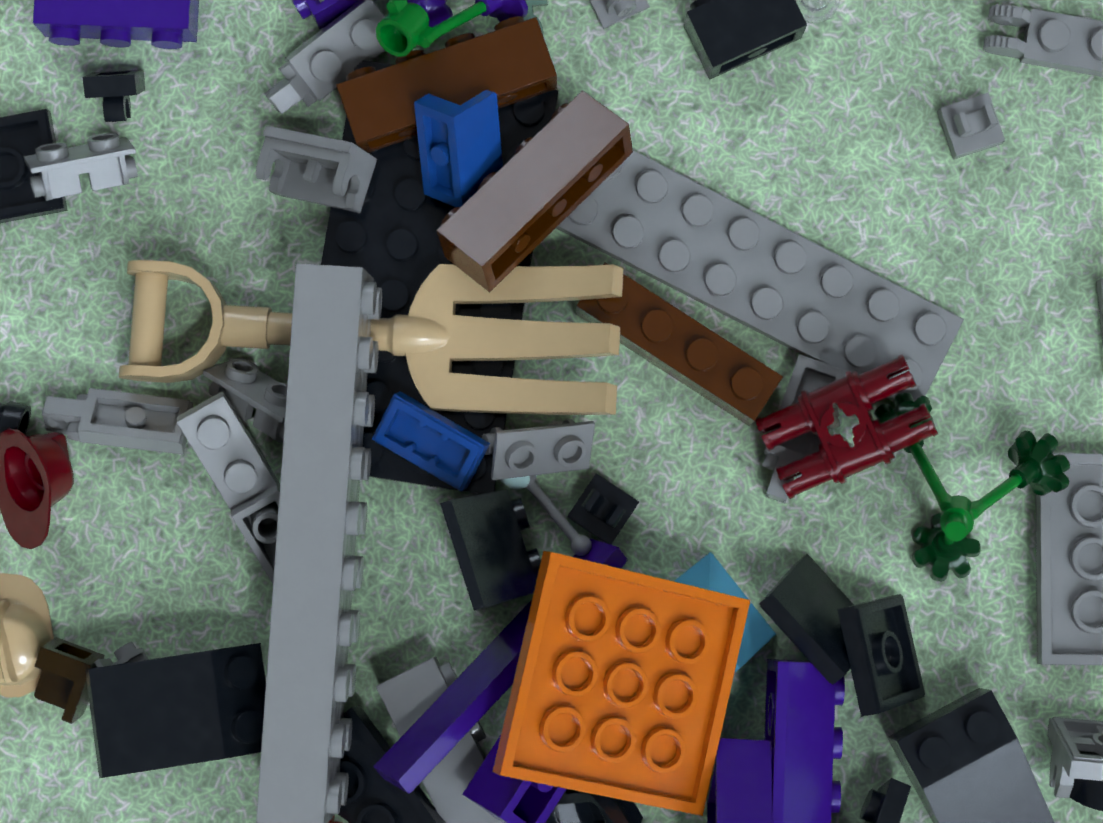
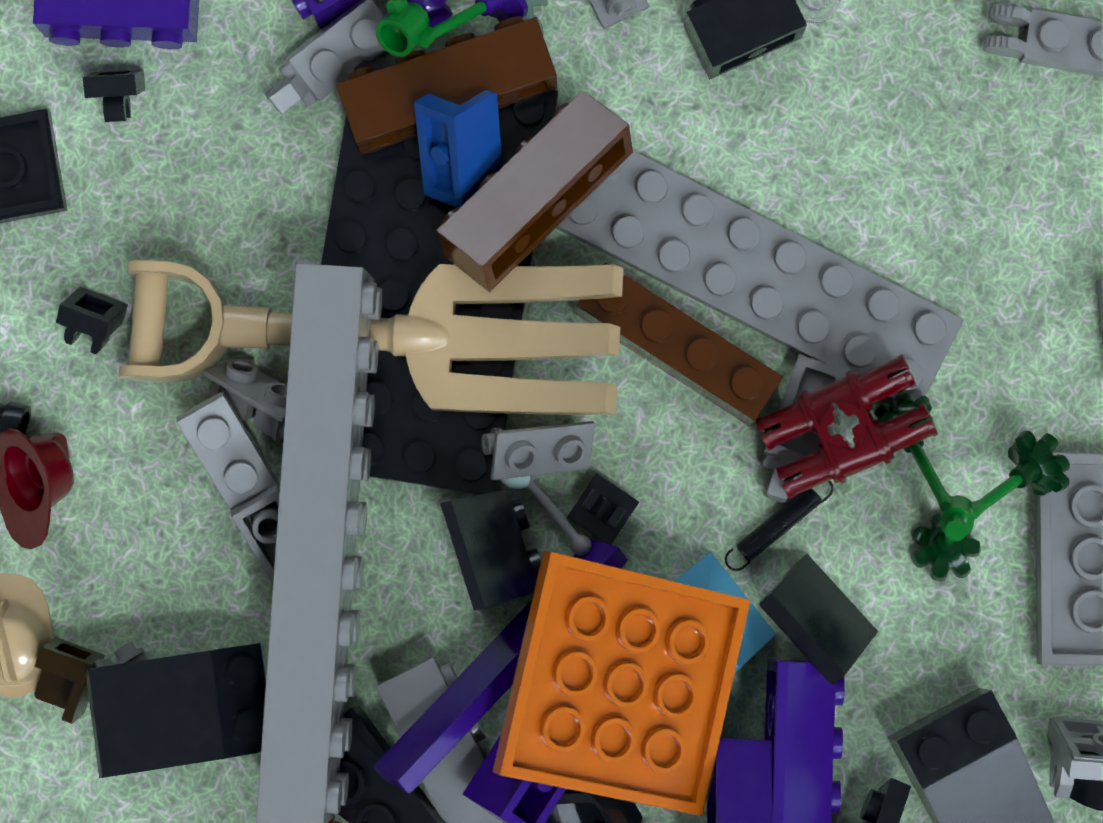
(61, 166): light grey hinge -> none
(92, 315): none -> black tile
(119, 420): light grey hinge -> none
(315, 168): light grey hinge -> none
(430, 441): blue plate -> none
(778, 525): none -> black piece
(881, 654): black tile -> none
(970, 126): light grey tile -> none

